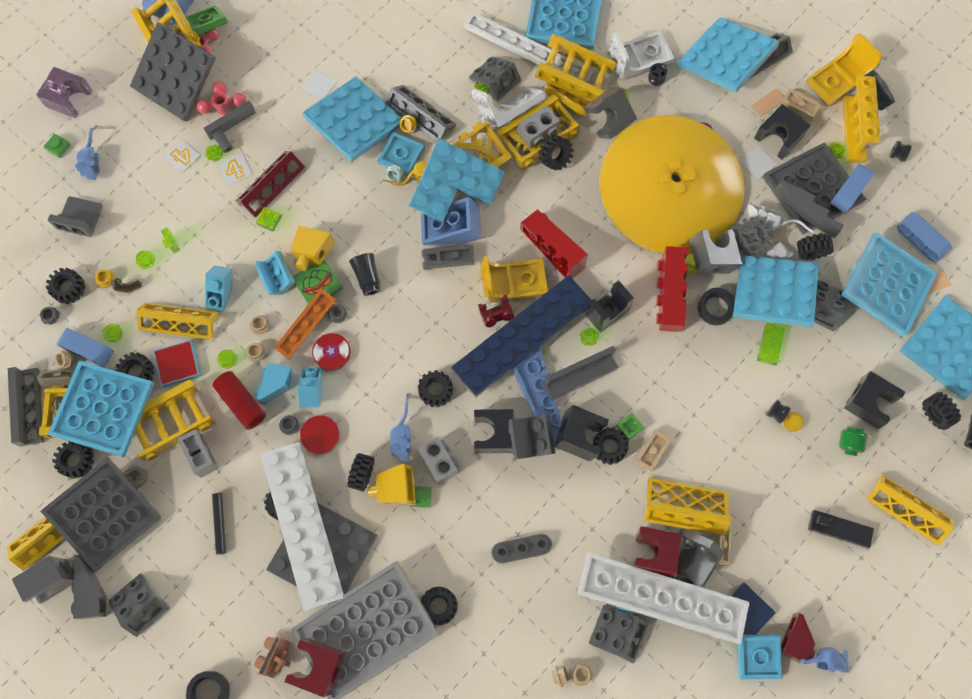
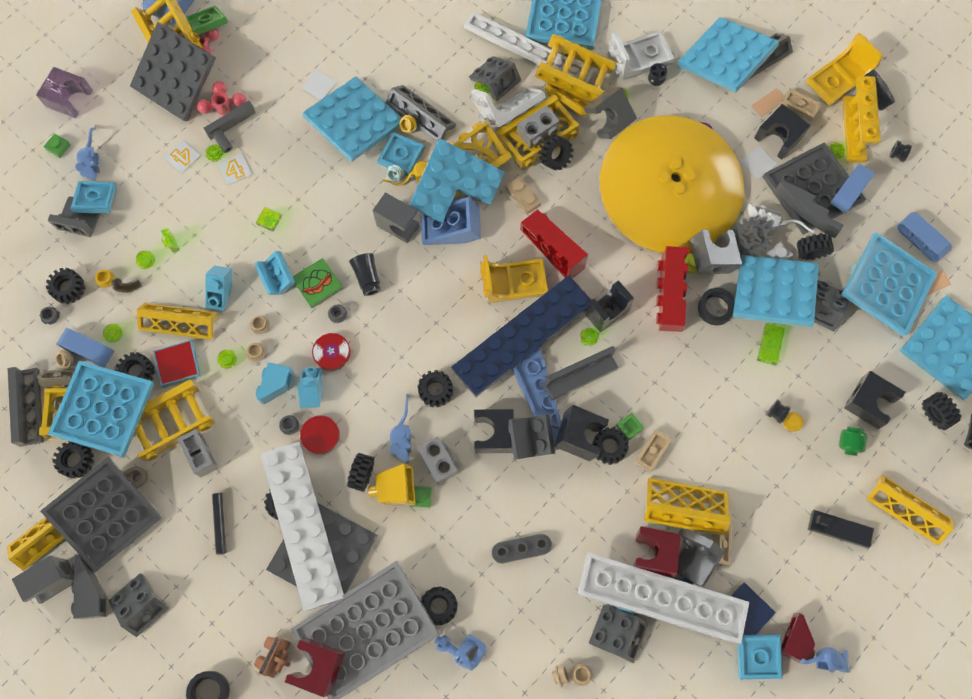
(93, 197): none -> medium azure tile
(235, 396): red piece -> none
(264, 180): dark red fence -> none
(305, 324): orange plate -> none
(311, 246): yellow torso -> none
(395, 217): none -> dark grey piece
(448, 257): dark grey plate -> none
(461, 653): none -> medium blue piece
(496, 314): dark red piece -> none
(523, 195): none -> tan plate

